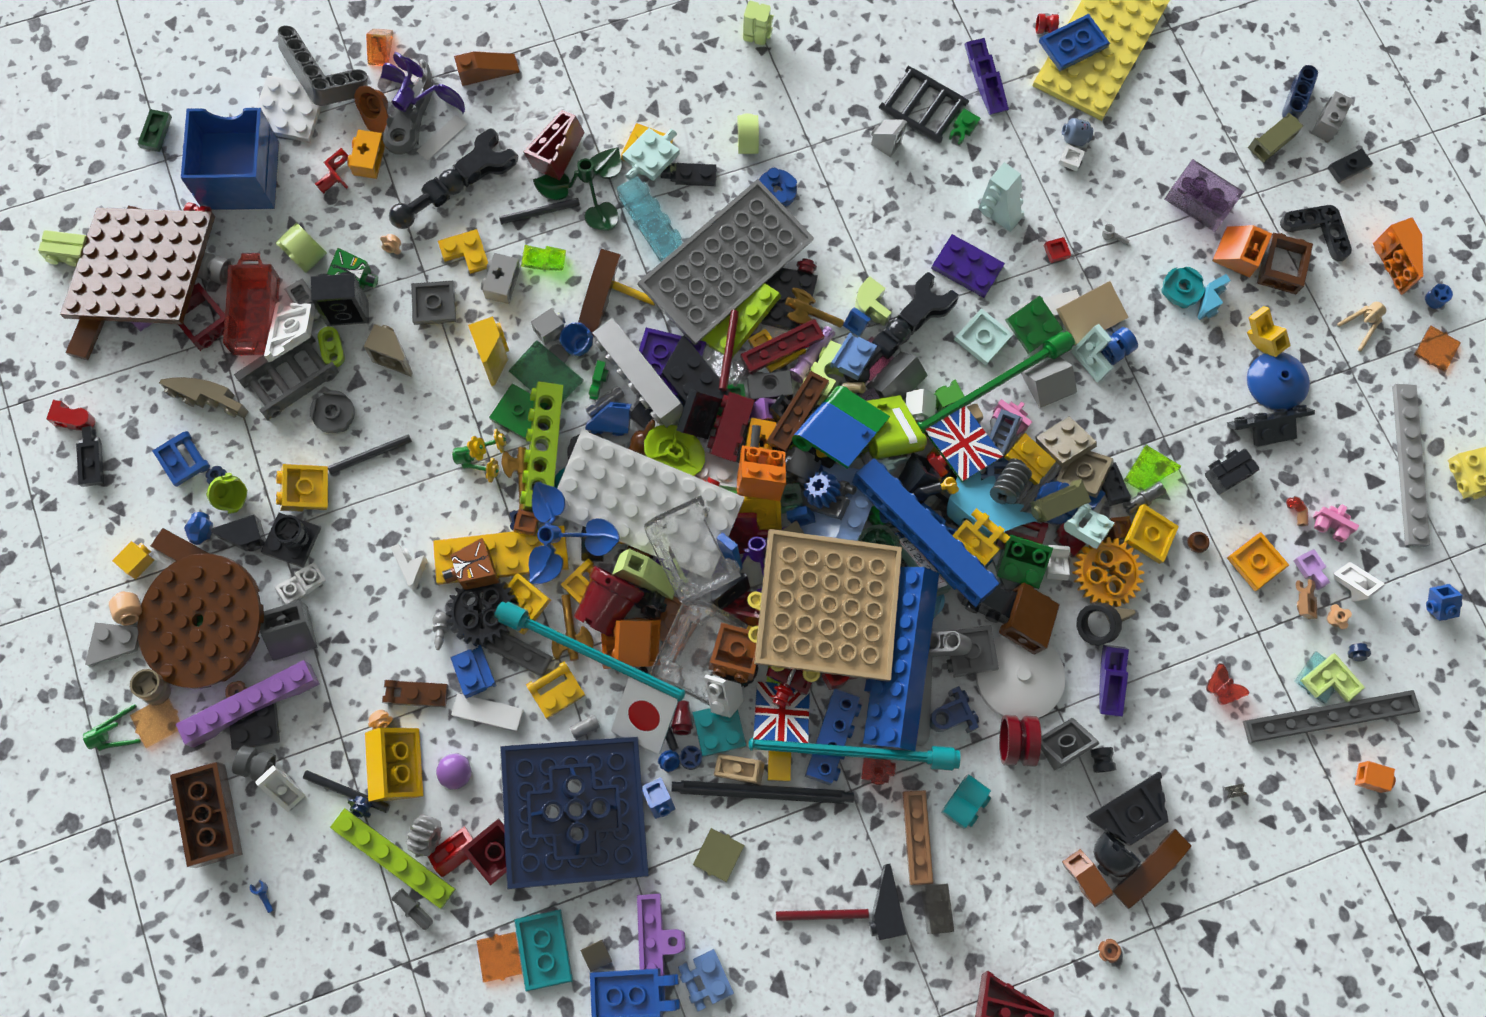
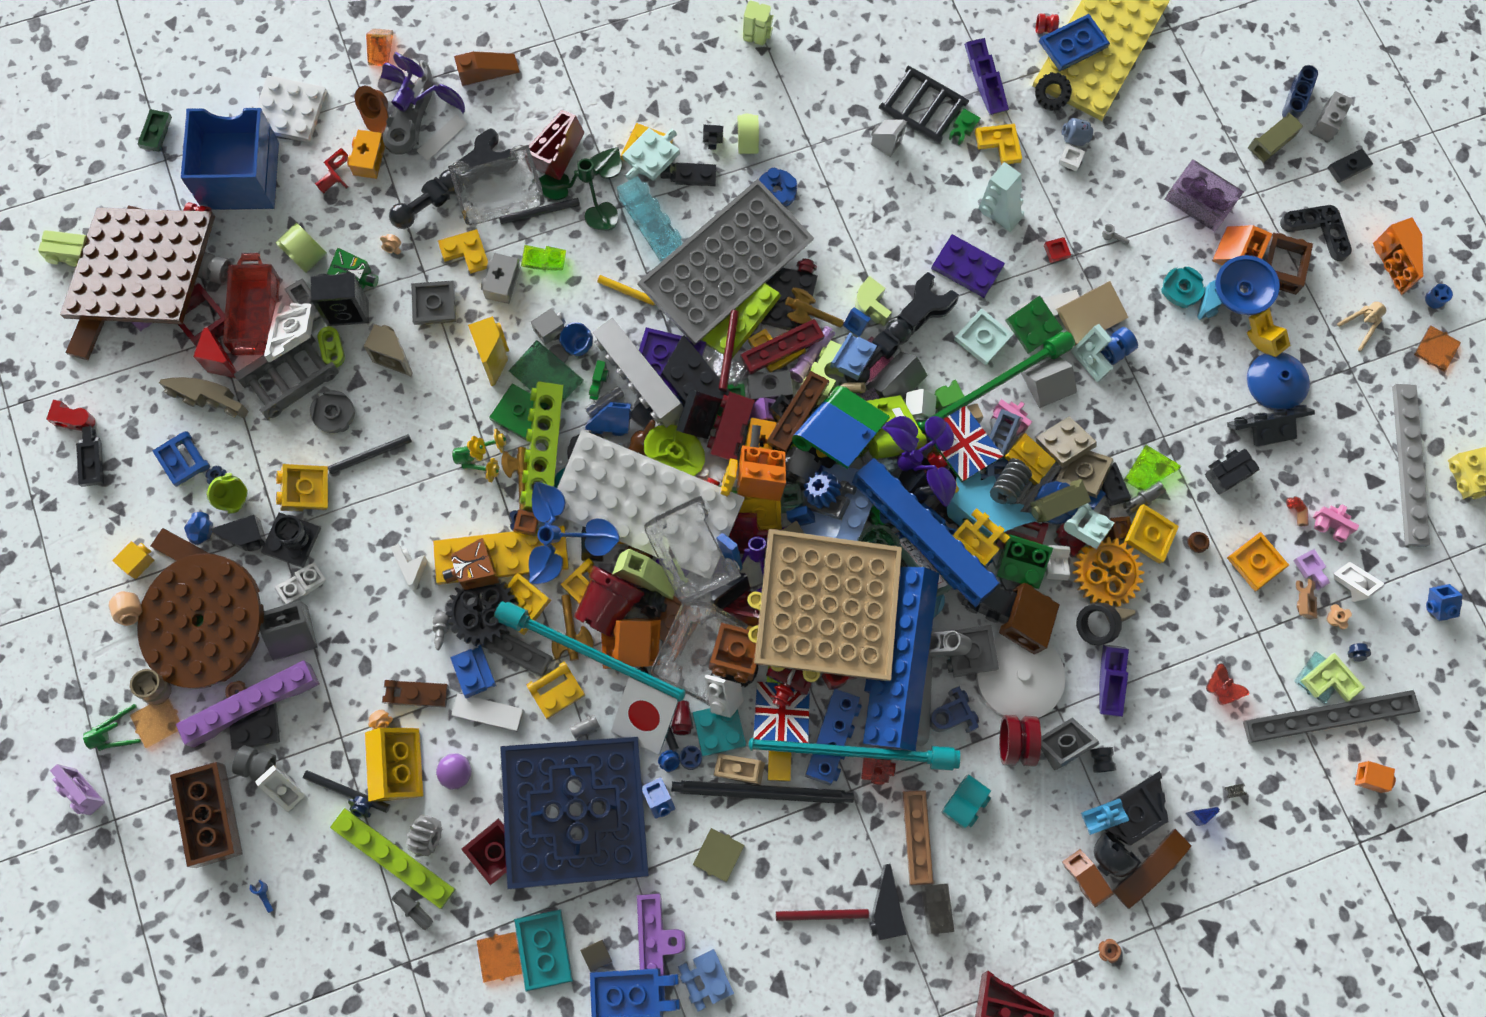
(77, 789): none -> lavender plate
(110, 642): light grey wing -> none
(213, 356): none -> red slope
(319, 88): dark grey beam -> none
(449, 853): red slope -> none
(497, 186): none -> clear windscreen
(599, 289): reddish brown slope -> none
(712, 134): none -> black tile
(729, 477): none -> yellow tile
(904, 434): none -> dark purple plant
(1004, 138): none -> yellow plate
(1043, 83): none -> black tyre
(1104, 816): none -> dark azure hips
(1202, 816): none -> clear blue slope
(1255, 277): none -> blue dish

